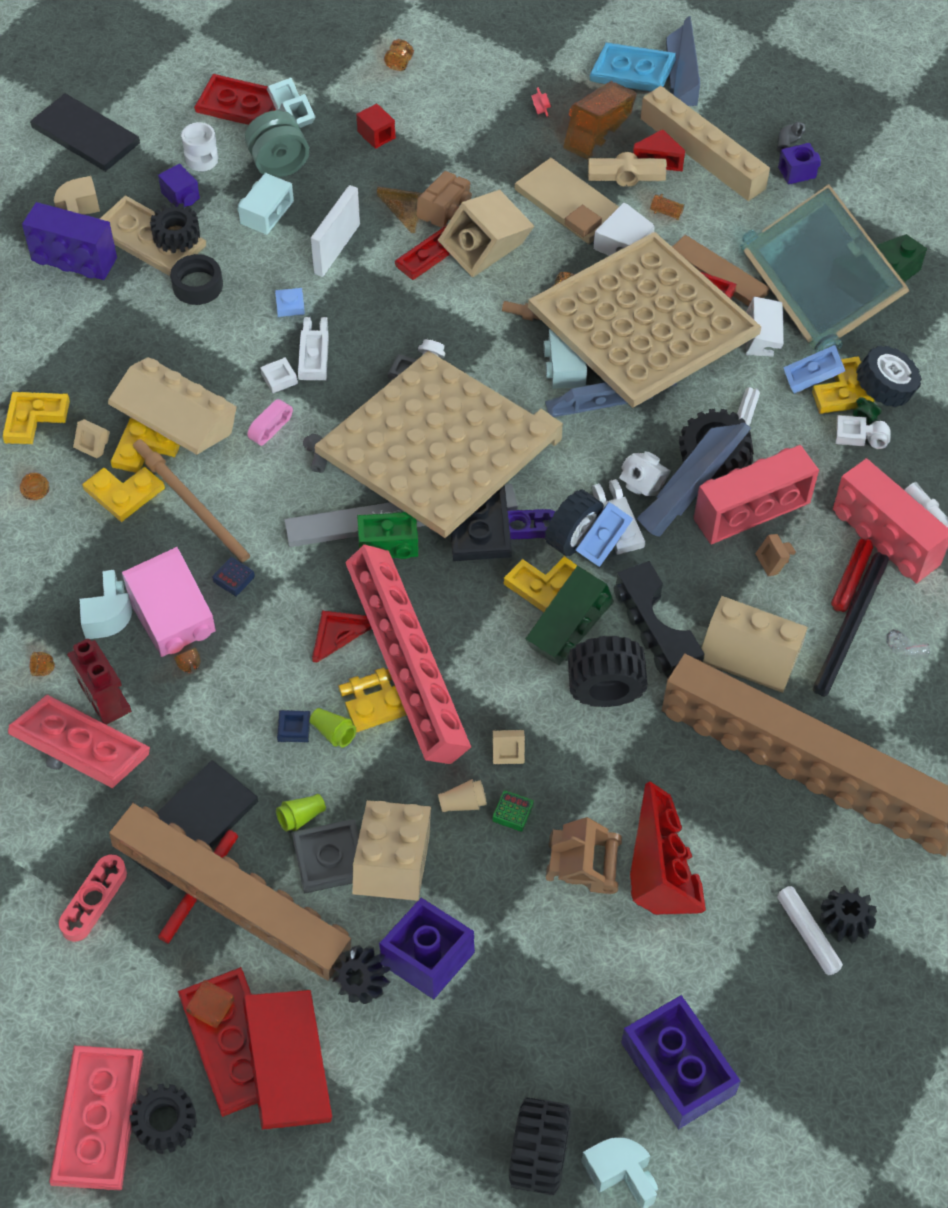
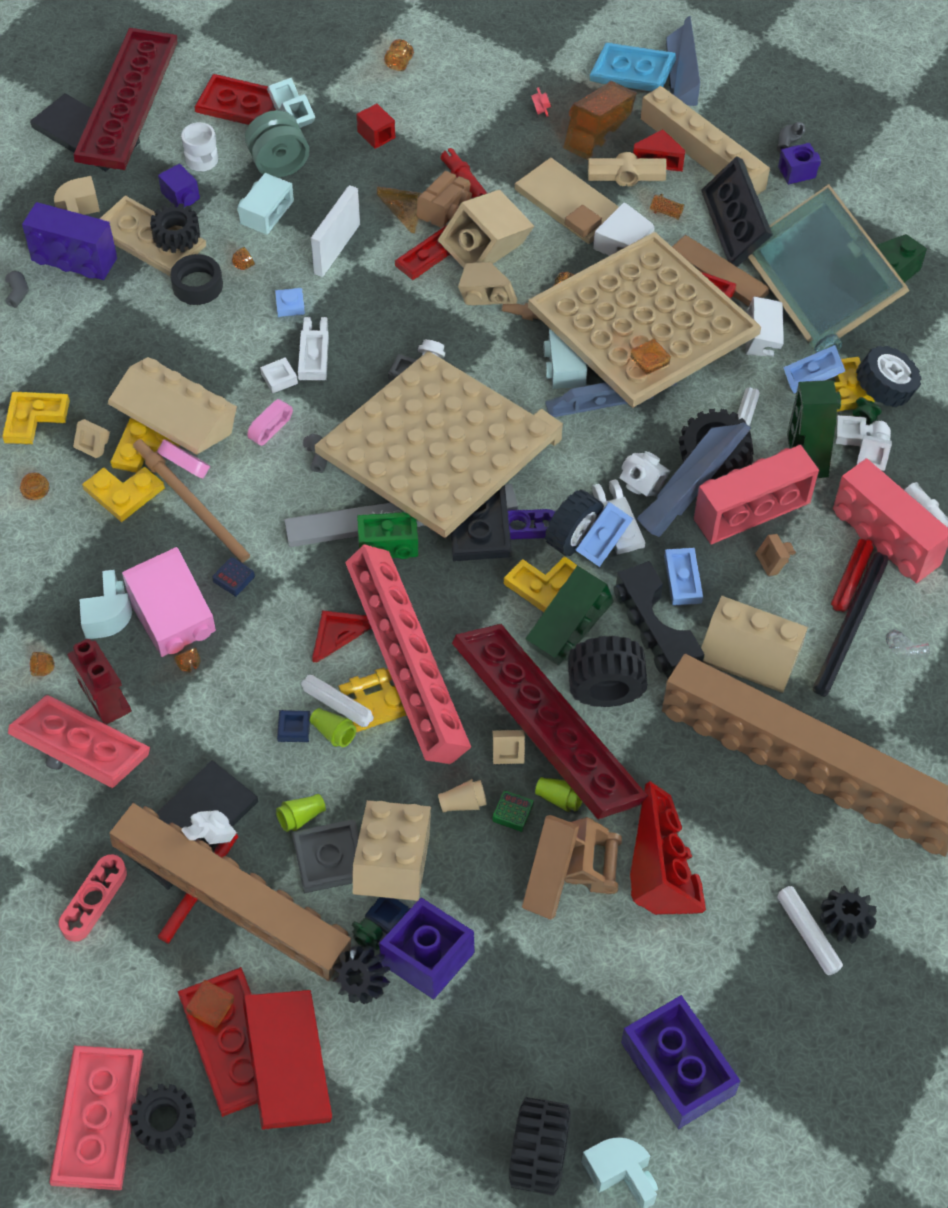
(19, 288): none -> dark grey arm
(125, 99): none -> dark red plate
(183, 459): none -> bright pink beam
(211, 825): none -> white plate
(242, 259): none -> clear orange hinge
(337, 700): none -> white axle
(367, 933): none -> dark green plate
(386, 913): none -> dark blue tile
(462, 169): none -> red pin
(485, 285): none -> tan slope
(550, 721): none -> dark red plate
(550, 866): none -> medium nougat tile
(558, 793): none -> lime cone
(650, 356): none -> clear orange plate
(683, 576): none -> light blue plate
(736, 212): none -> black tile
(814, 422): none -> dark green wedge
(875, 450): none -> white plate

